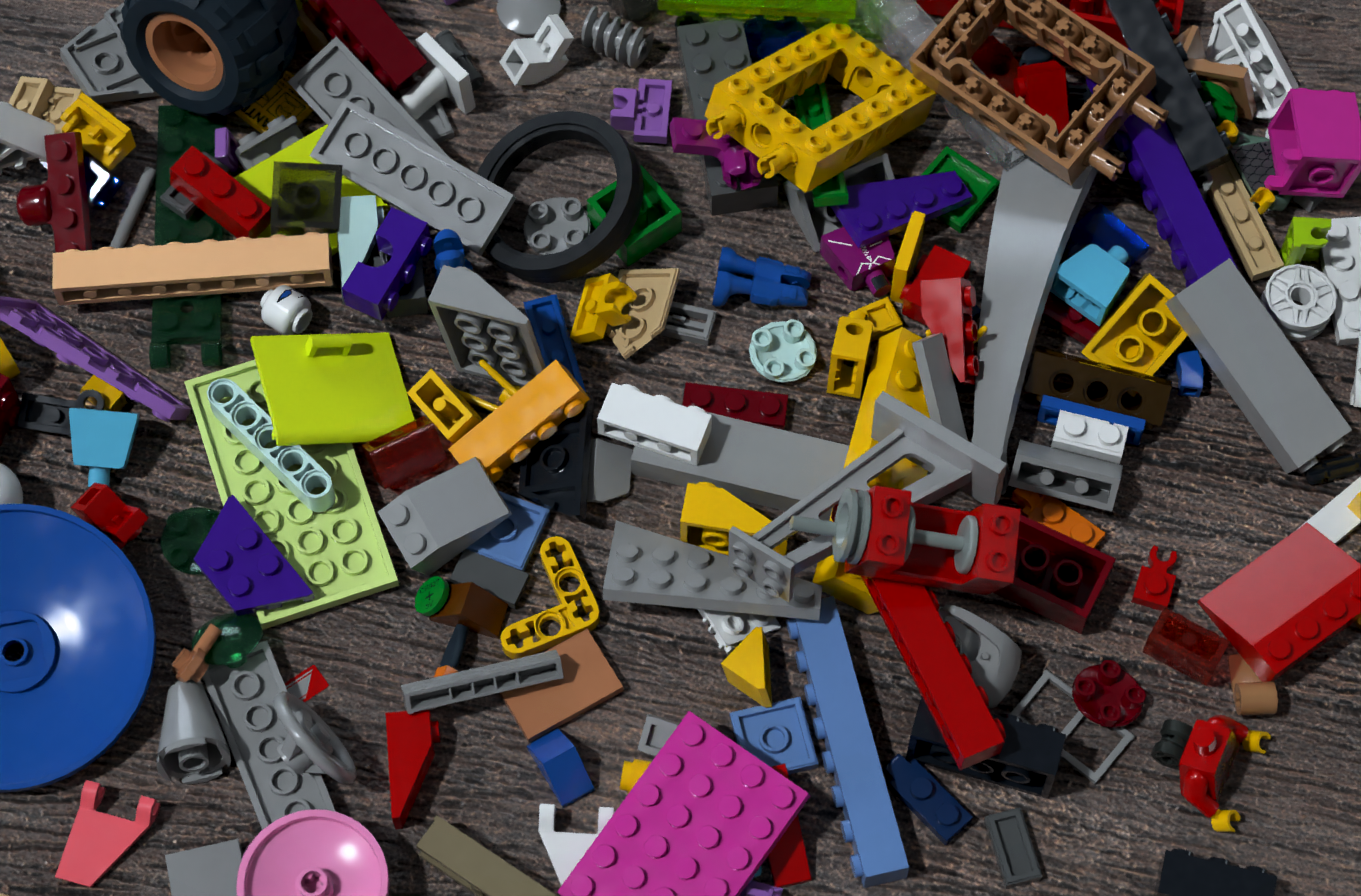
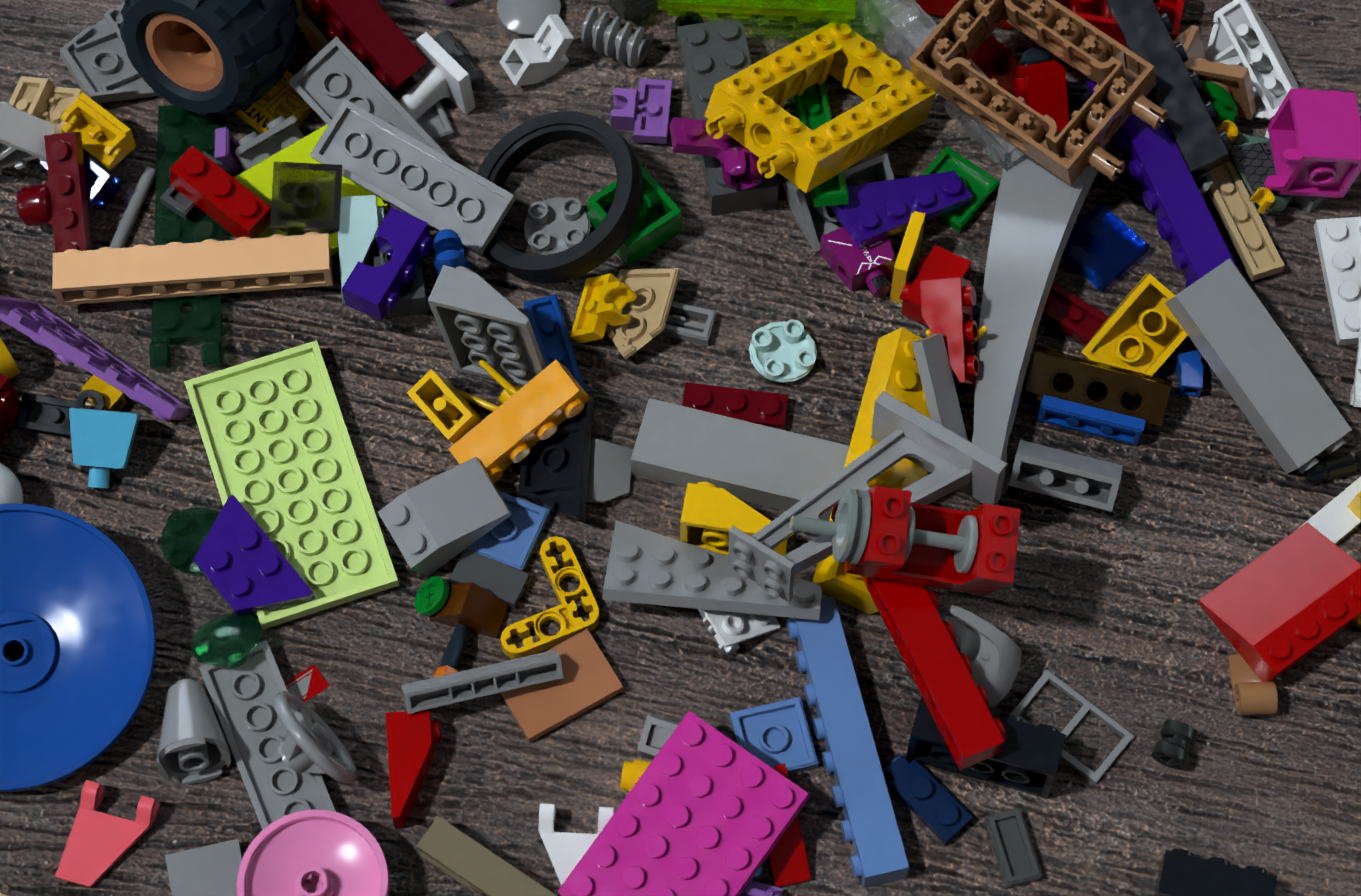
(110, 514): red brick -> none
(191, 664): nougat piece -> none
(276, 459): light aqua beam -> none
(286, 310): white head -> none
(331, 387): neon yellow container -> none
(404, 453): clear red brick -> none
(561, 767): blue slope -> none
(654, 423): white brick -> none
(749, 667): yellow slope -> none
(769, 36): dish -> none
(771, 283): blue piece -> none
(850, 343): yellow torso -> none
(883, 316): yellow tile -> none
(1057, 516): orange hinge -> none
(1057, 575): dark red brick -> none
(1089, 437): white brick -> none
(1092, 281): medium azure torso -> none
(1108, 695): dark red dish -> none
(1153, 583): red plate -> none
(1185, 646): clear red brick -> none
(1208, 764): torso -> none
(1304, 239): lime hinge -> none
(1309, 288): white wheel -> none

